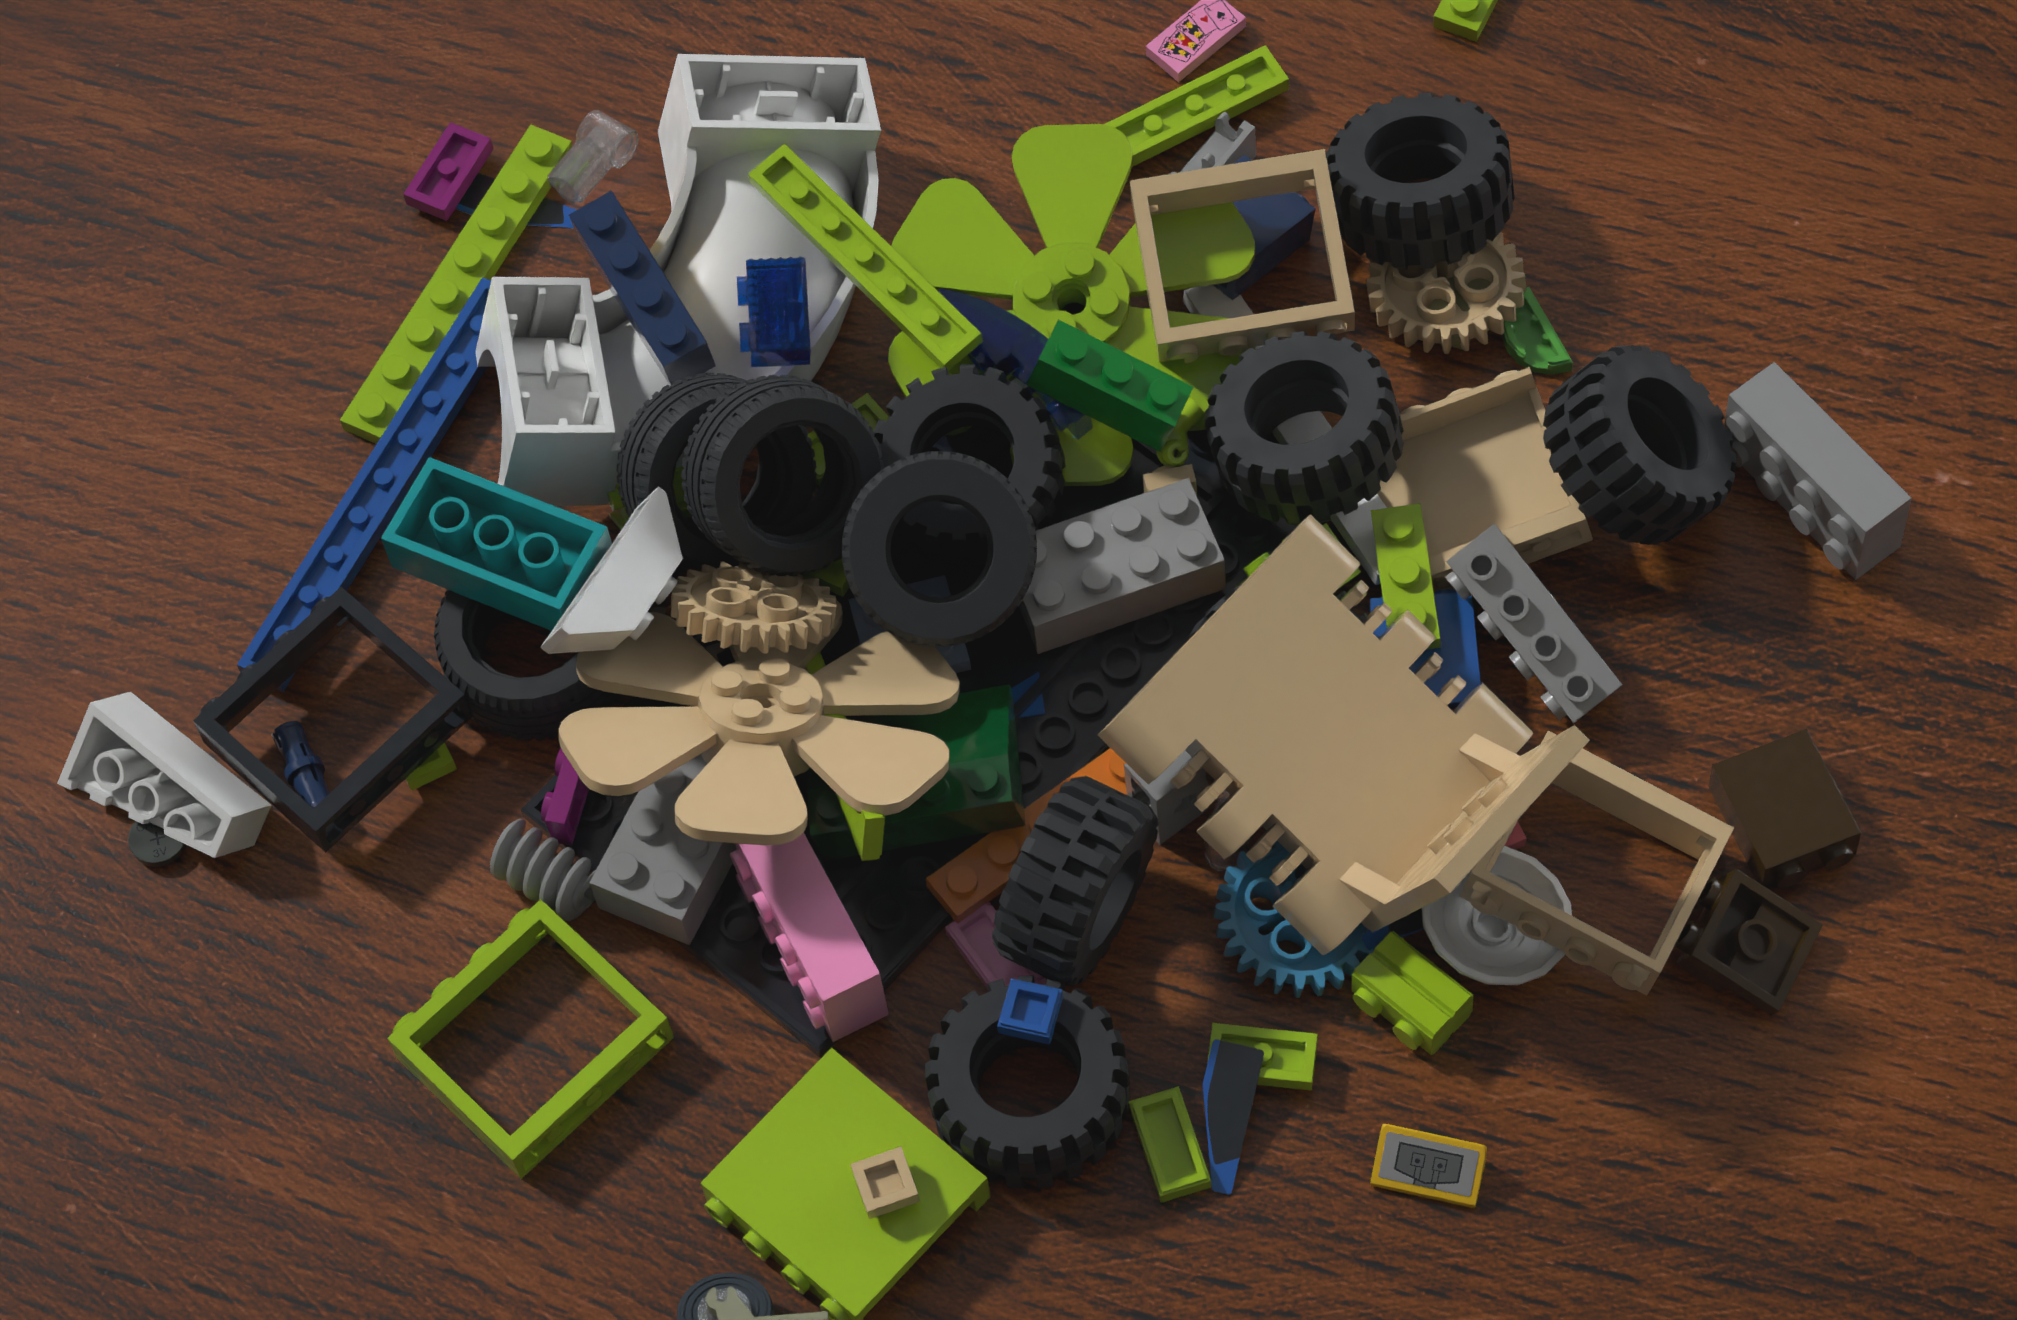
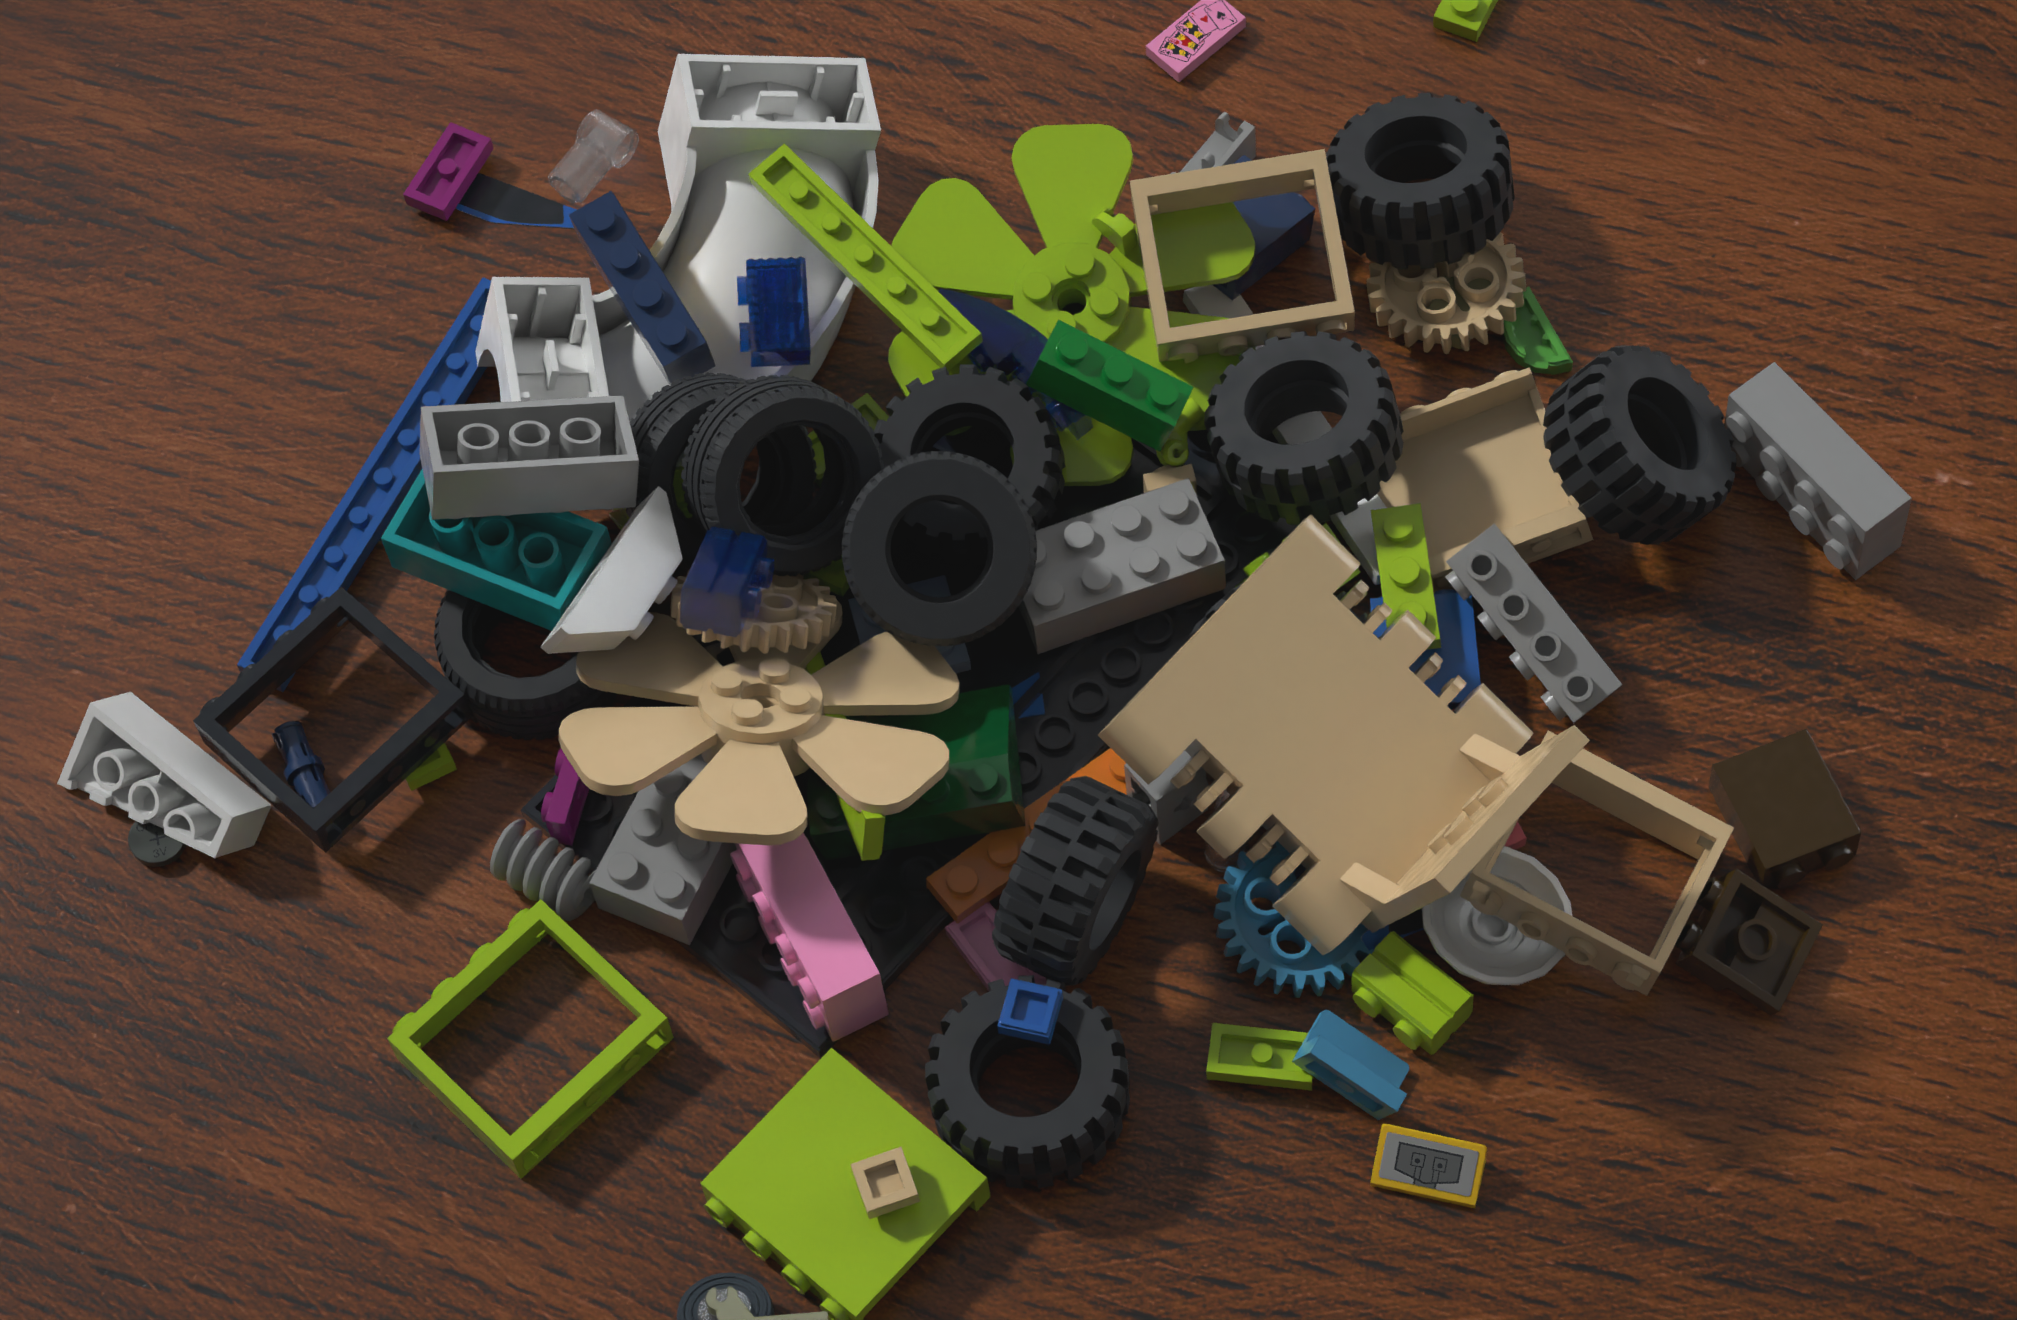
(473, 255): lime plate -> none
(528, 457): none -> light grey brick
(726, 582): none -> clear blue brick
(1117, 230): none -> lime tile
(1169, 1144): lime tile -> none
(1200, 102): lime plate -> none
(1228, 1100): black sticker -> none
(1353, 1065): none -> dark azure panel

